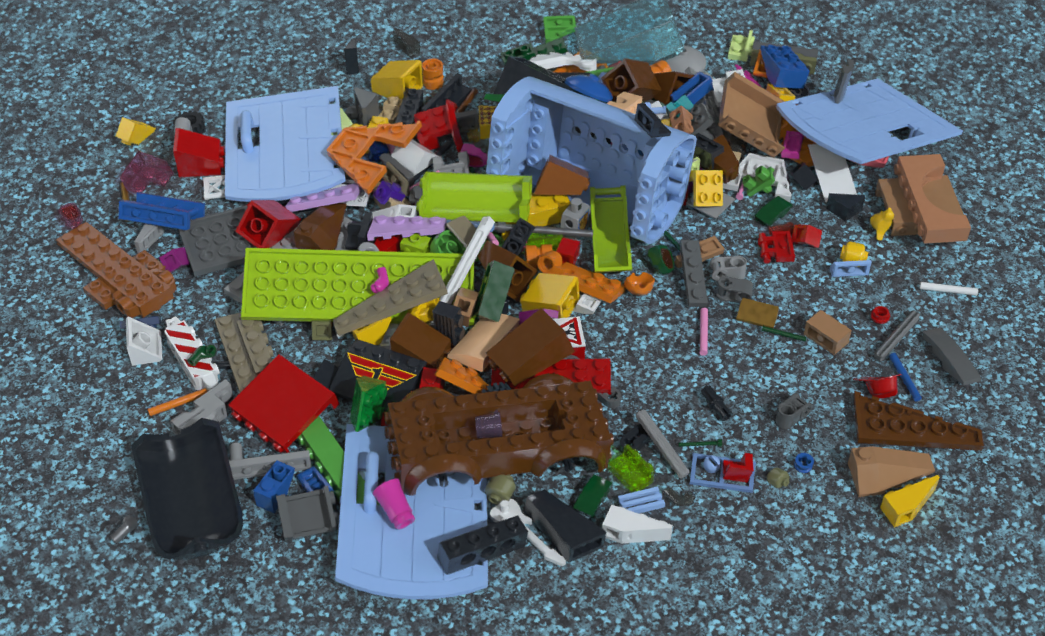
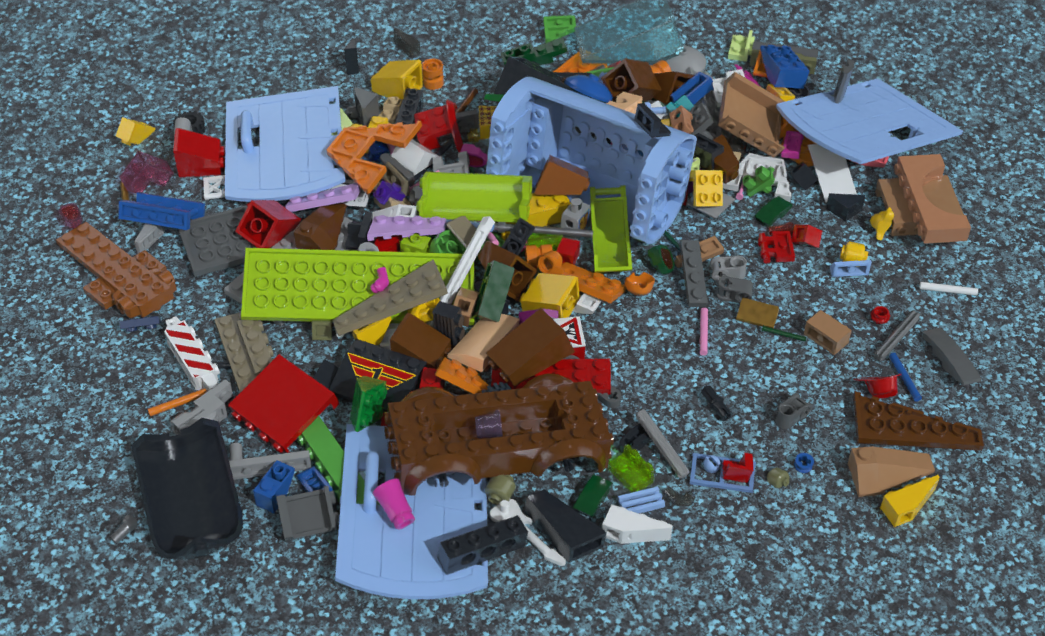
(143, 342): white slope -> none
(175, 259): magenta panel -> none
(202, 352): dark green arm -> none
(455, 93): black fence -> none
(557, 59): white animal -> none
(706, 443): dark green piece -> none

